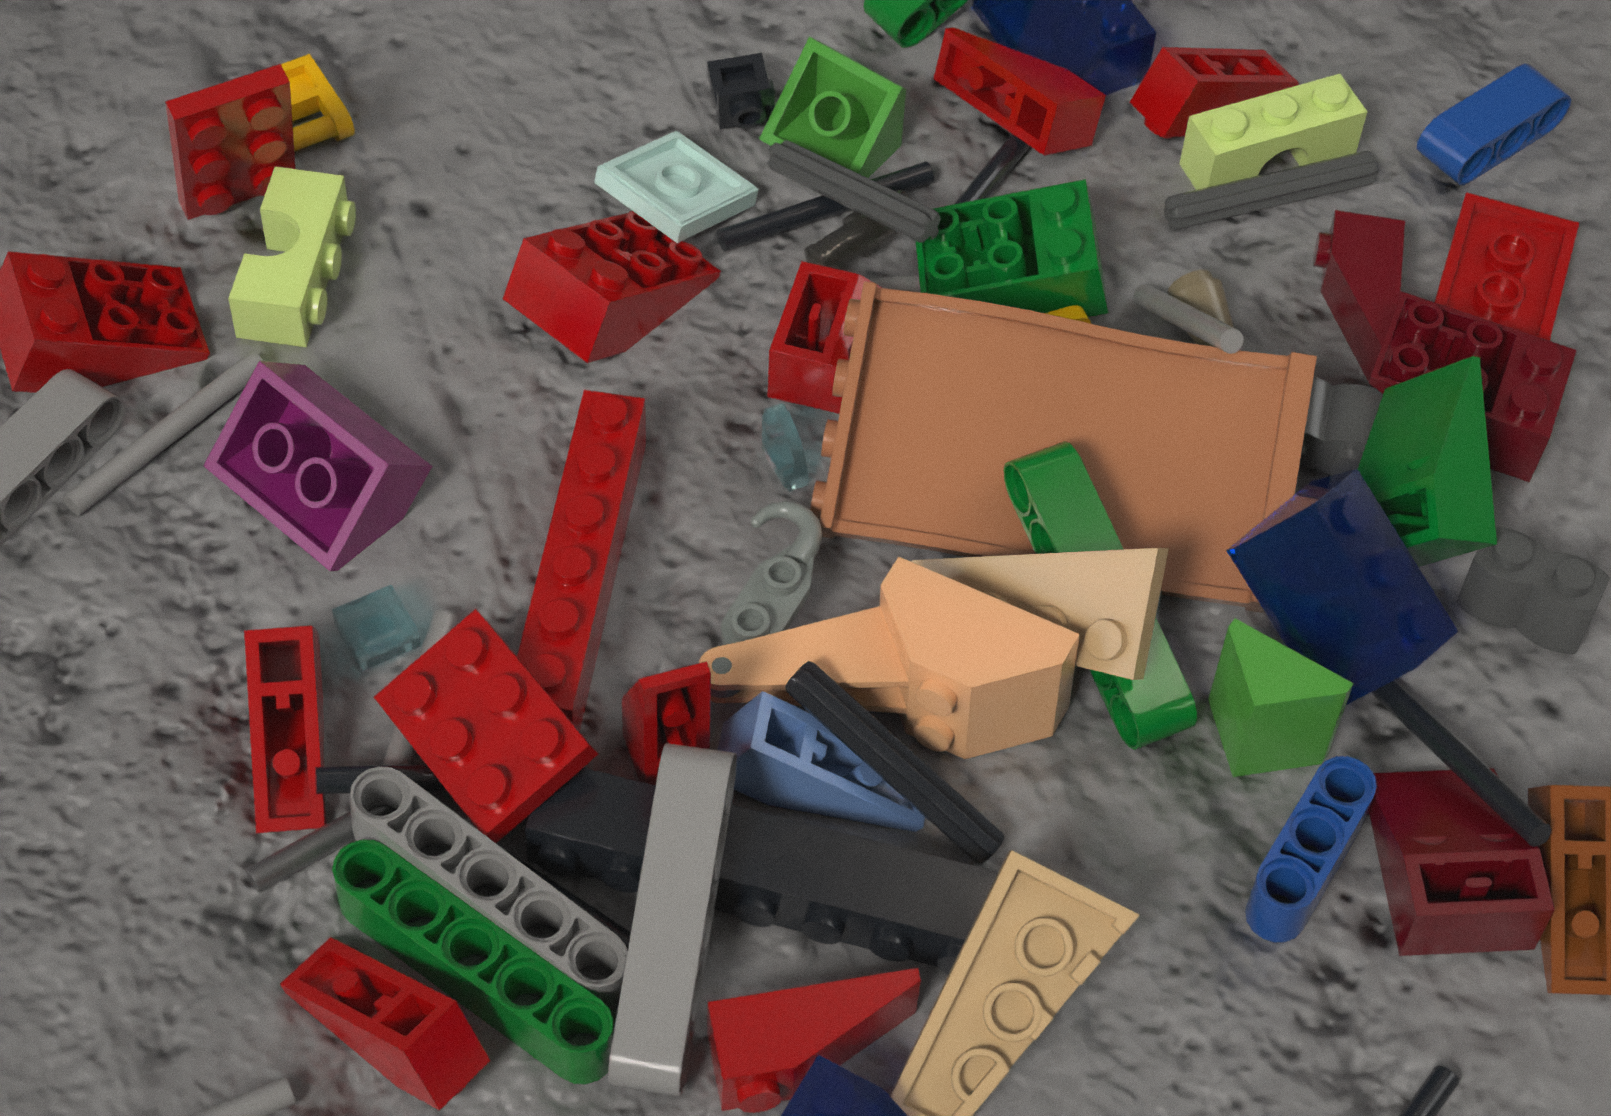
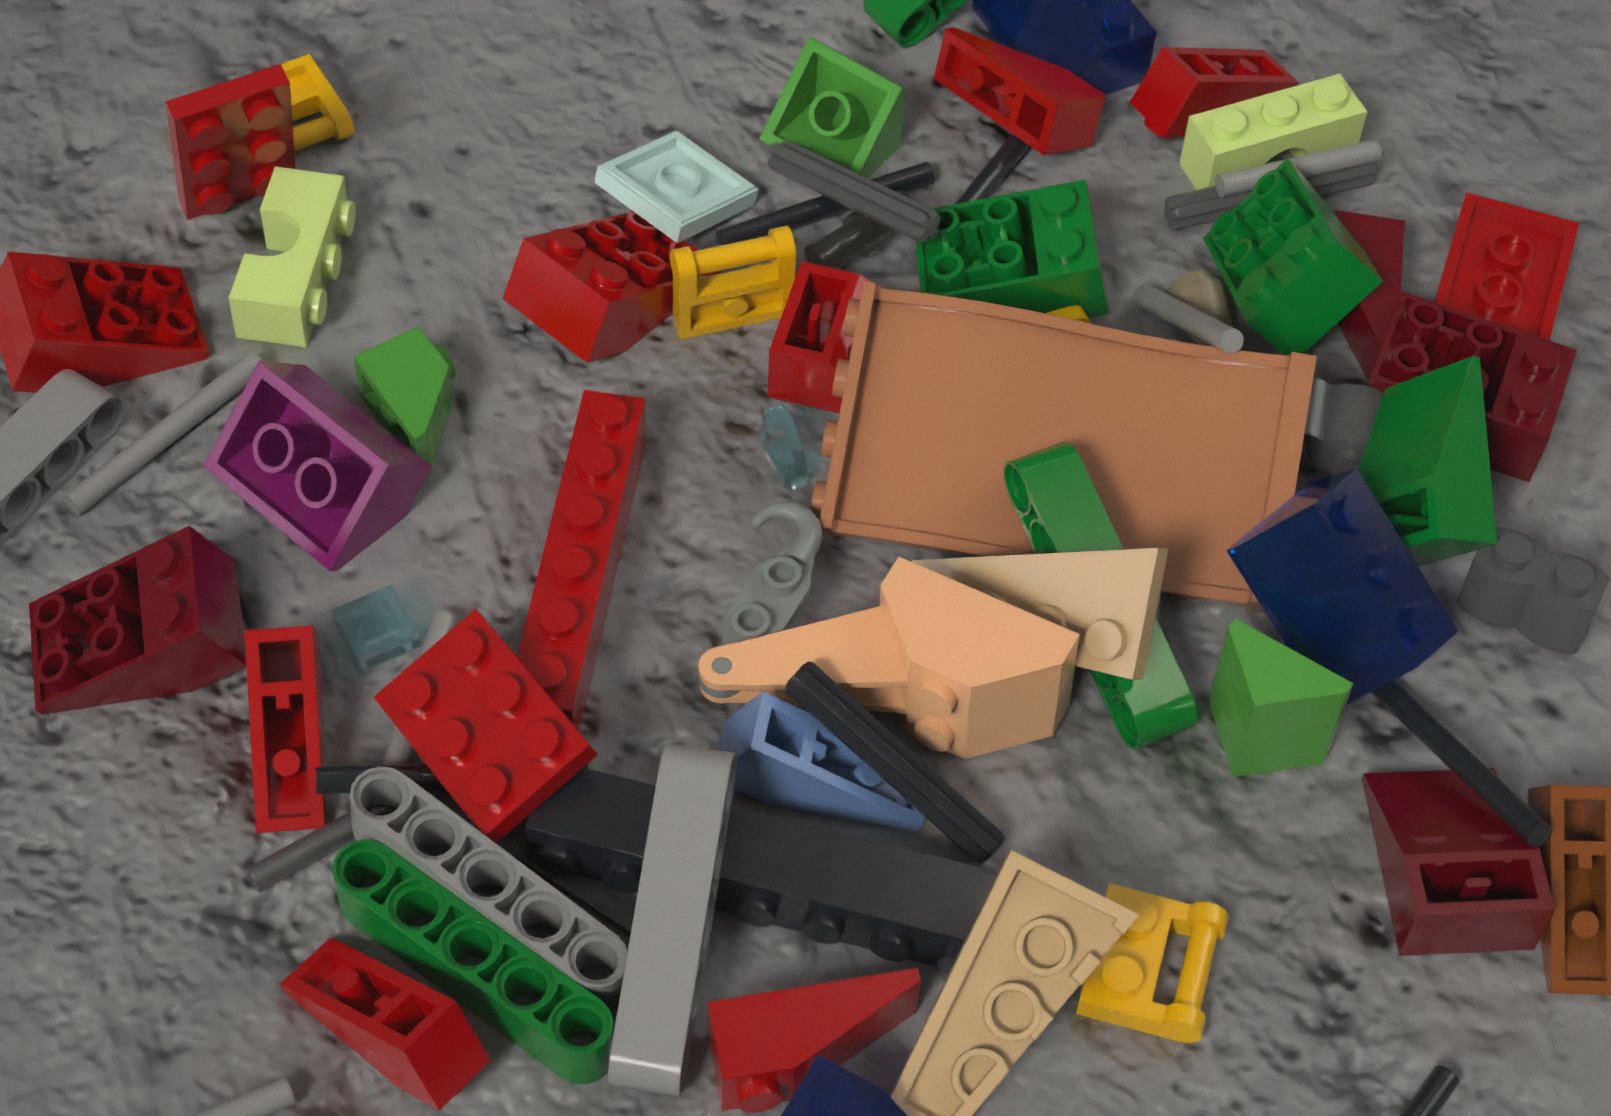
(139, 627): none -> dark red slope
(408, 389): none -> bright green slope
(664, 710): red slope -> none
(737, 296): none -> yellow plate
(741, 91): black bracket -> none
(1126, 978): none -> yellow plate
(1289, 261): none -> green slope
(1301, 873): blue beam -> none
(1309, 165): none -> light grey bar
(1493, 124): blue beam -> none

